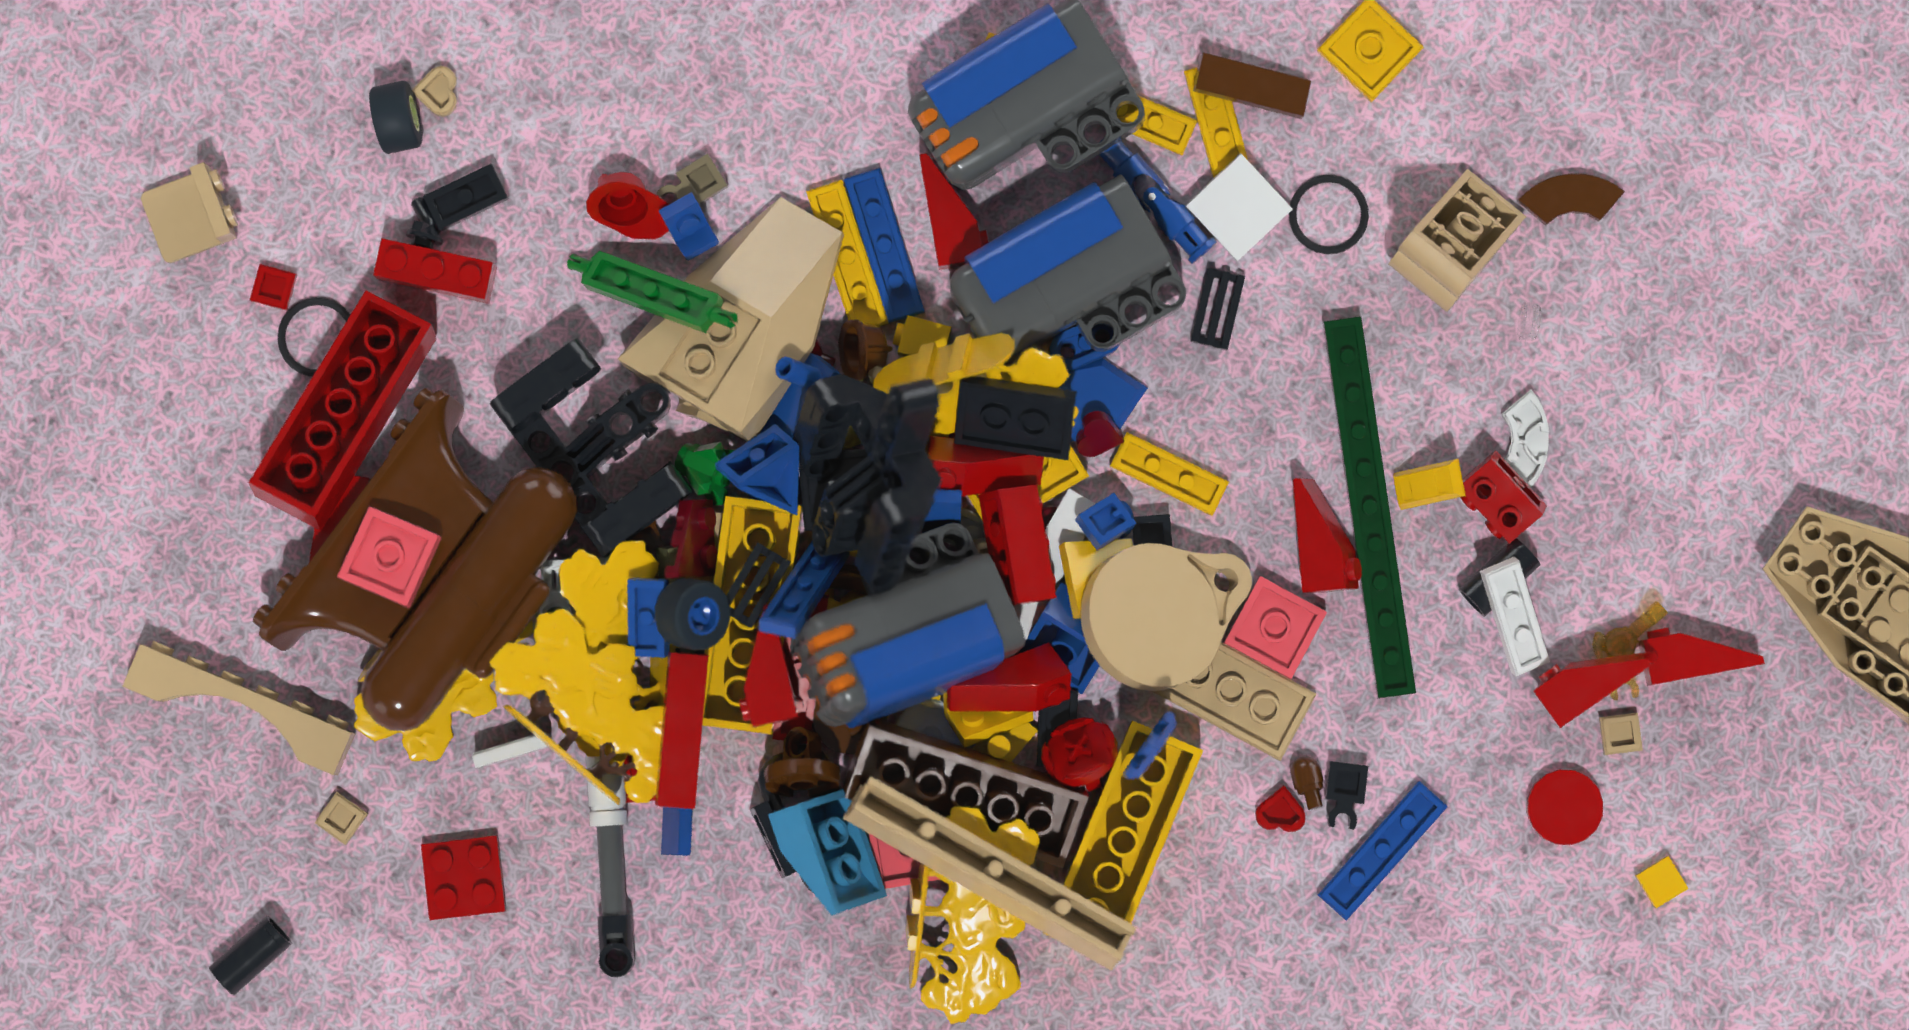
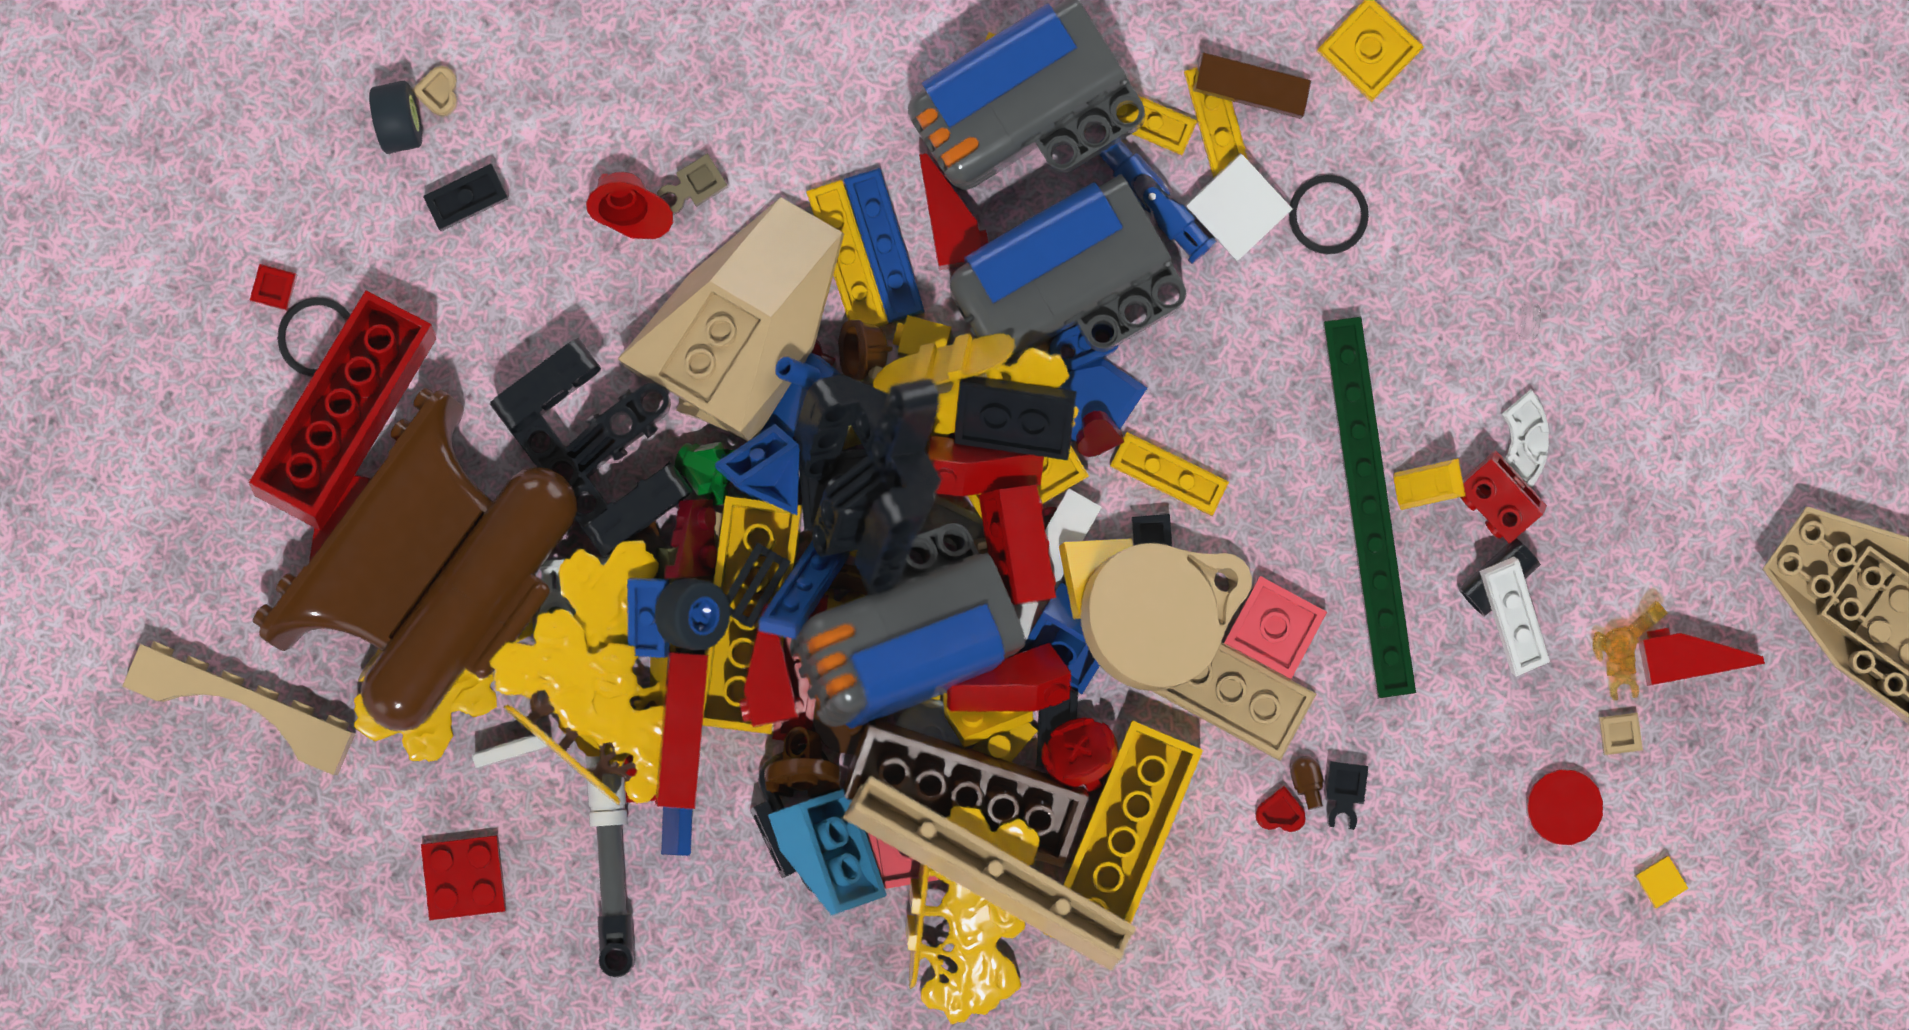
(189, 214): tan bracket -> none
(250, 955): black pin -> none
(341, 818): tan tile -> none
(389, 557): coral plate -> none
(423, 231): black plate -> none
(435, 271): red brick -> none
(652, 291): green plate -> none
(688, 226): blue bracket -> none
(944, 510): blue tile -> none
(1106, 521): blue bracket -> none
(1151, 746): blue tile -> none
(1225, 278): black tile -> none
(1325, 551): red slope -> none
(1382, 850): blue tile -> none
(1456, 240): tan brick -> none
(1570, 194): reddish brown tile -> none
(1584, 683): red slope -> none

